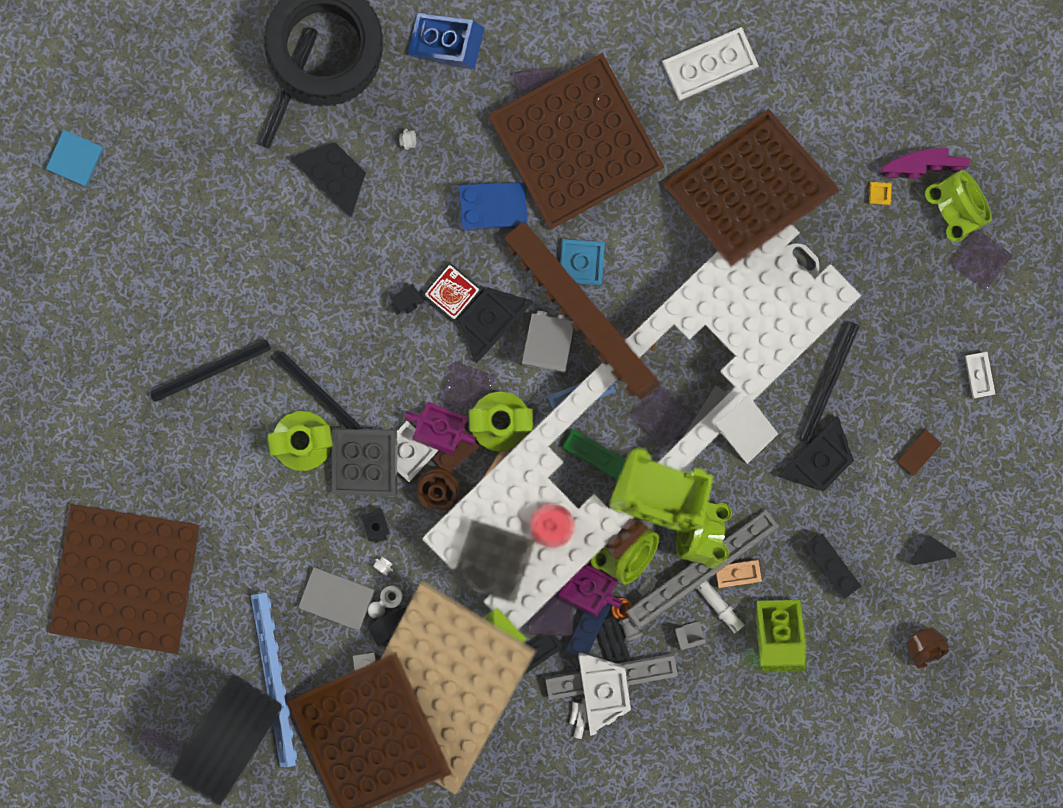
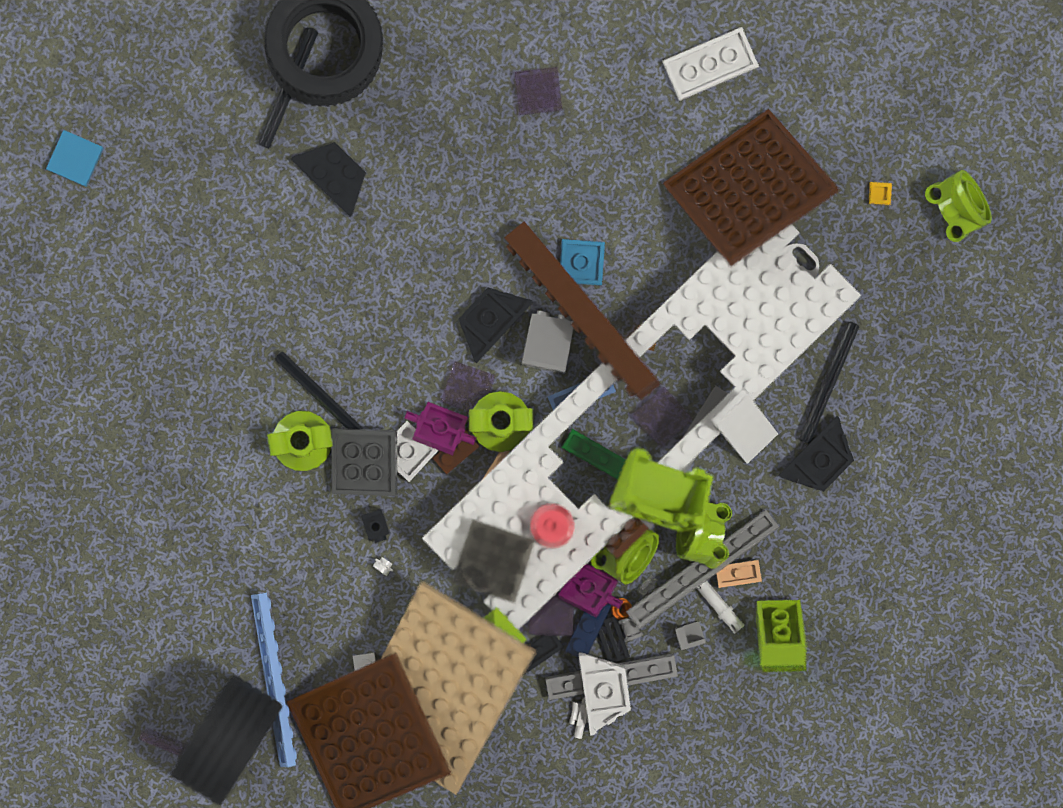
(124, 579): reddish brown plate -> none
(210, 370): black axle -> none
(336, 598): light grey tile -> none
(377, 609): white plate -> none
(385, 627): black slope -> none
(406, 300): black brick -> none
(407, 139): white plate -> none
(438, 489): reddish brown cone -> none
(446, 40): blue slope -> none
(452, 292): tile -> none
(492, 206): blue slope -> none
(576, 141): reddish brown plate -> none
(832, 566): black brick -> none
(915, 163): magenta slope -> none
(919, 452): reddish brown tile -> none
(927, 646): reddish brown cone -> none
(931, 551): black slope -> none
(980, 375): white plate -> none
(982, 259): clear purple tile -> none

